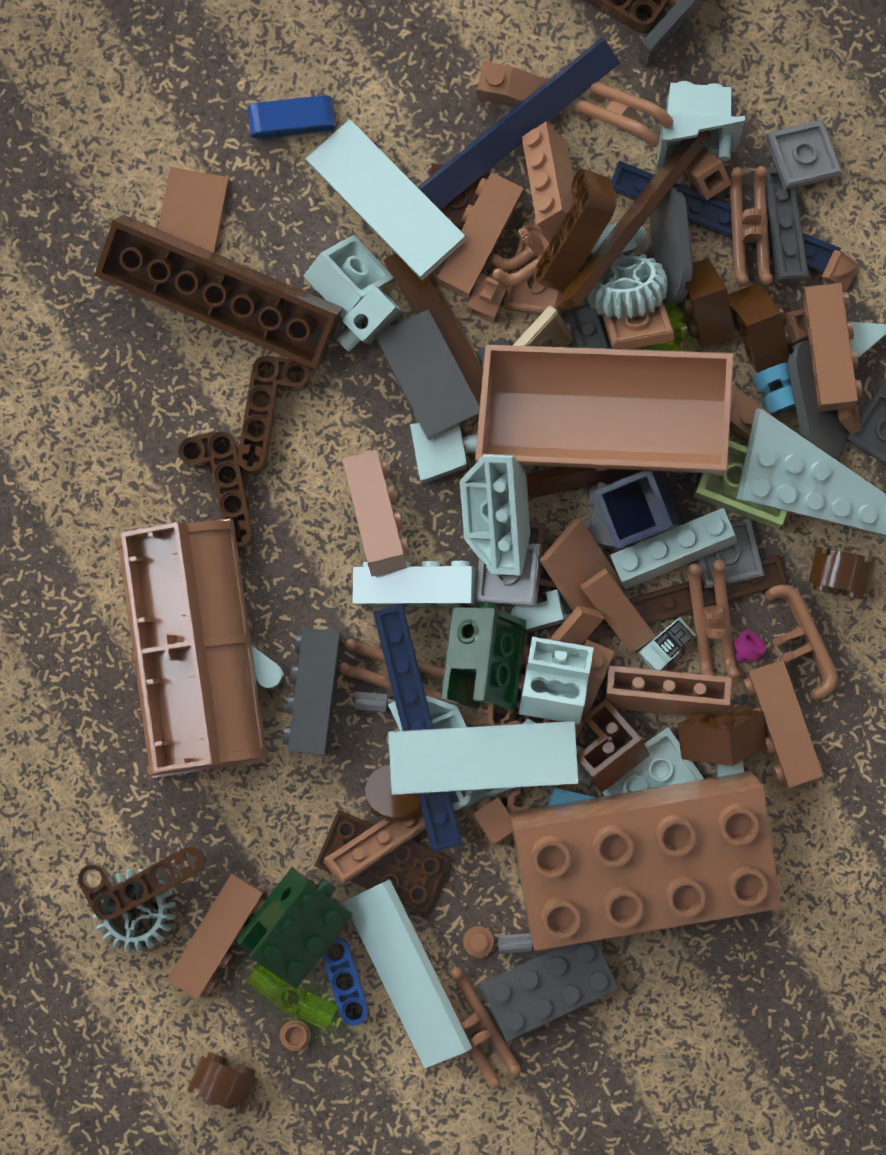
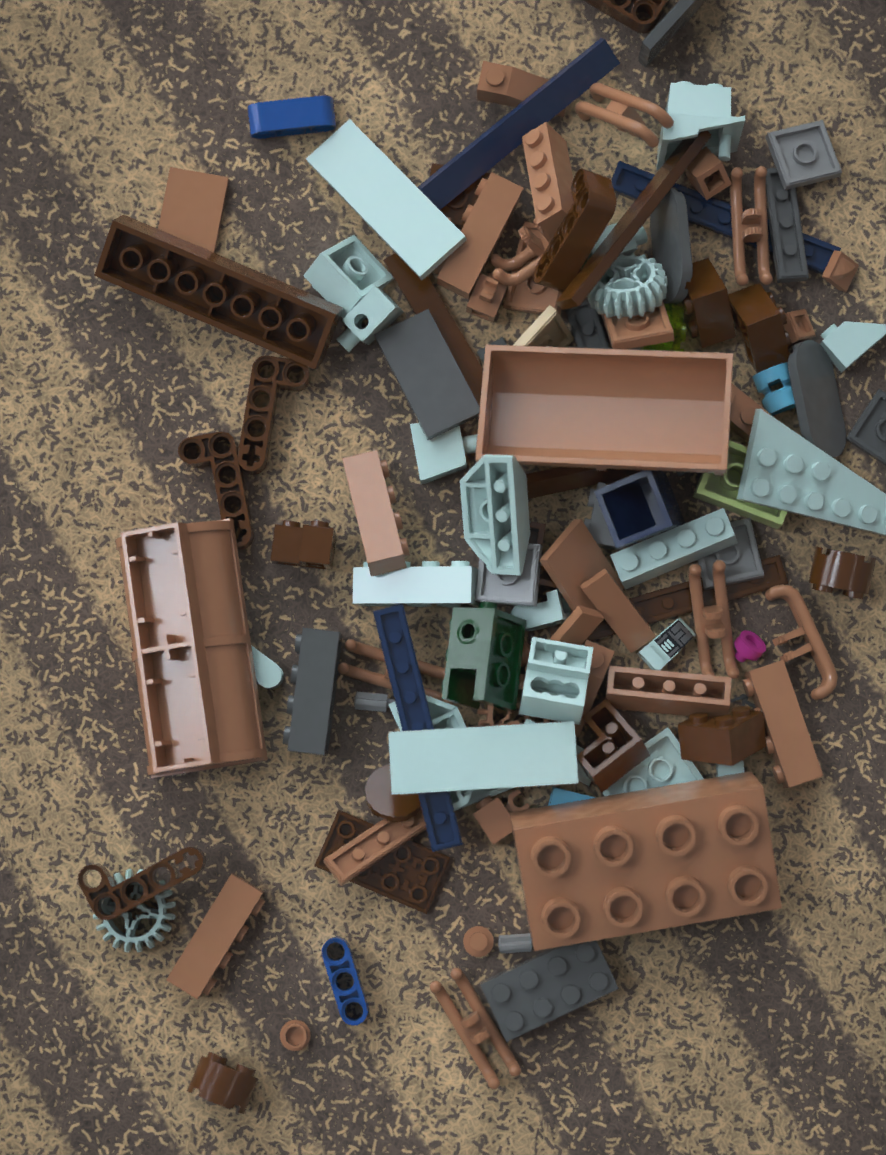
(294, 927): dark green torso -> none
(304, 547): none -> reddish brown brick
(310, 1006): clear neon green piece -> none
(407, 974): light aqua tile -> none
(830, 347): nougat brick -> none
(850, 419): nougat tile -> none

